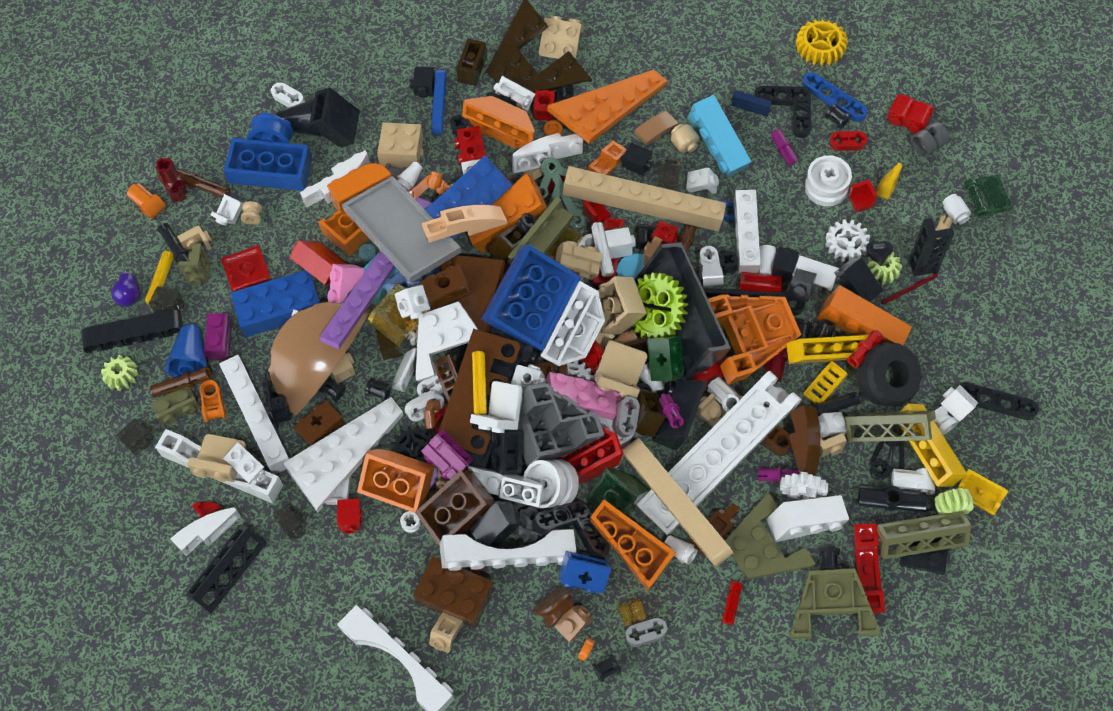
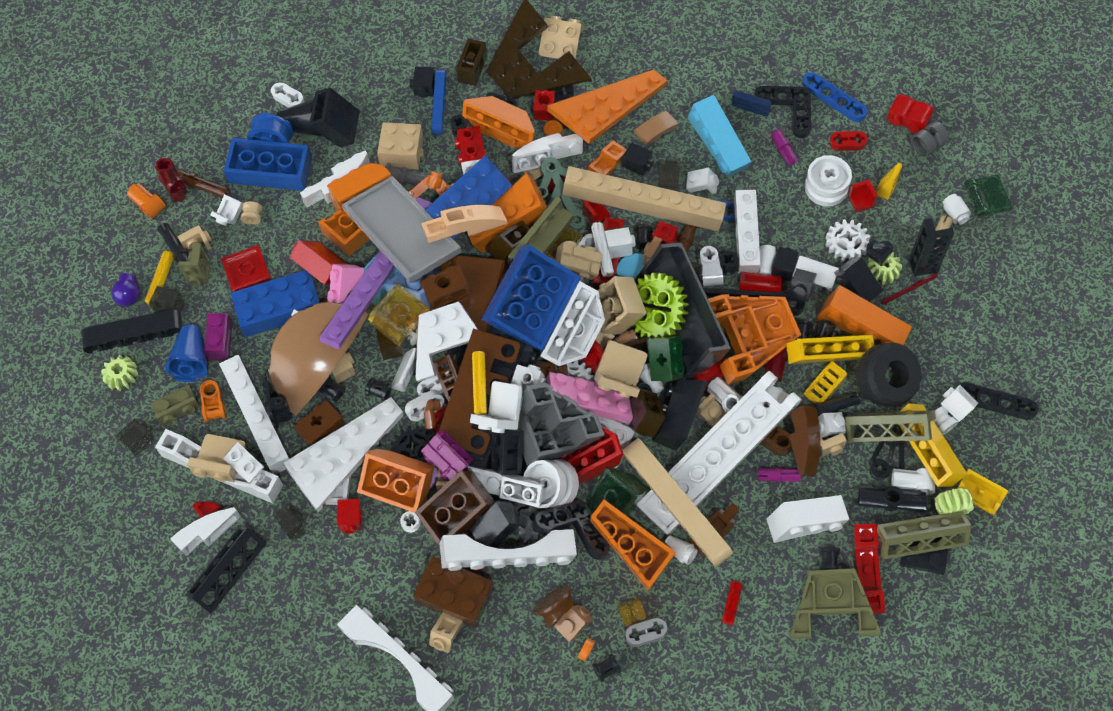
(189, 380): reddish brown pin -> none
(367, 252): clear light blue hinge -> none
(409, 176): white cone -> none
(412, 302): white brick -> none
(518, 93): white hinge -> none
(526, 222): black bush -> none
(577, 564): blue brick -> none
(623, 415): light grey beam -> none
(671, 410): magenta axle -> none
(684, 138): tan head -> none
(756, 550): olive wing -> none
(803, 486): white gear -> none
(821, 47): yellow gear -> none
(837, 116): black bush -> none
(872, 340): red pin -> none

